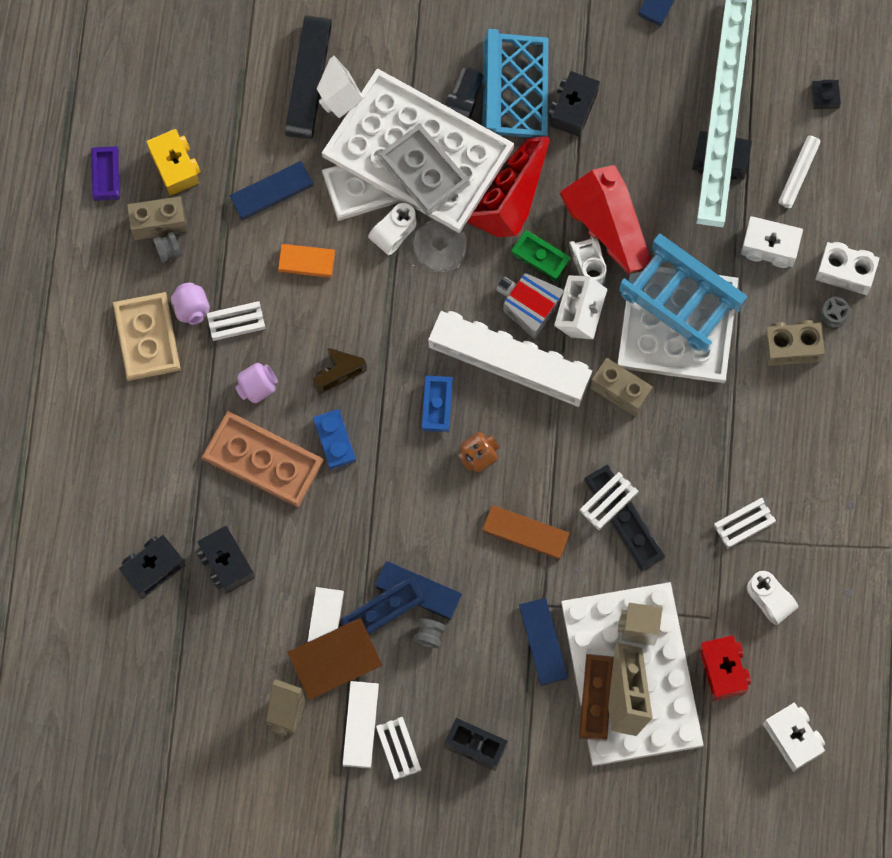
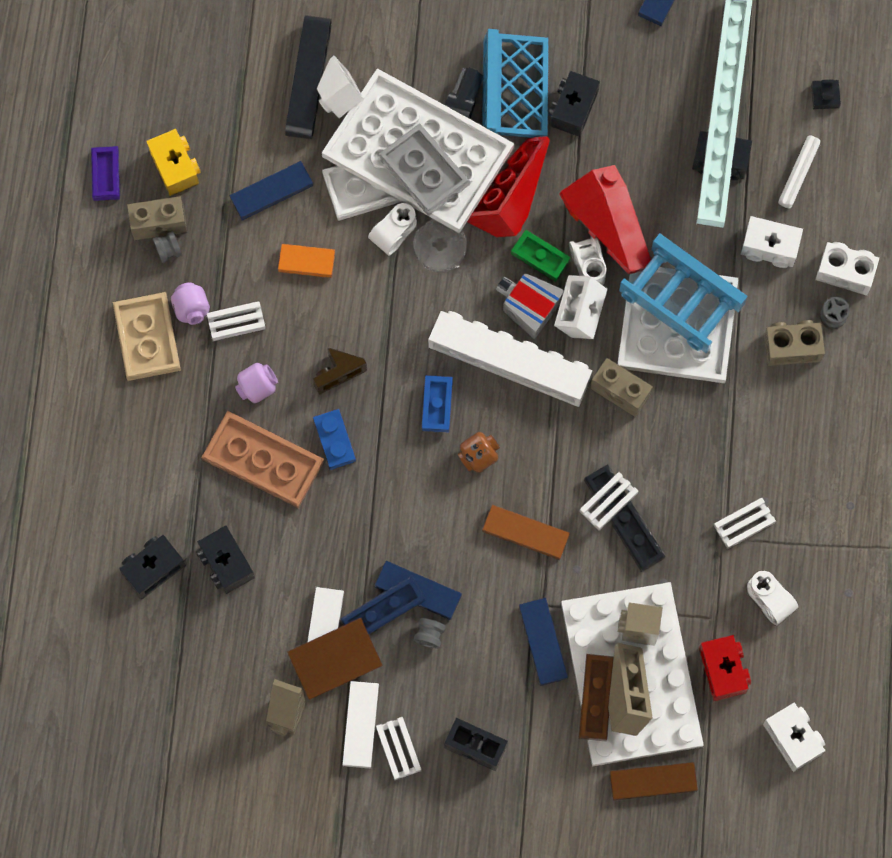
(653, 781): none -> reddish brown tile

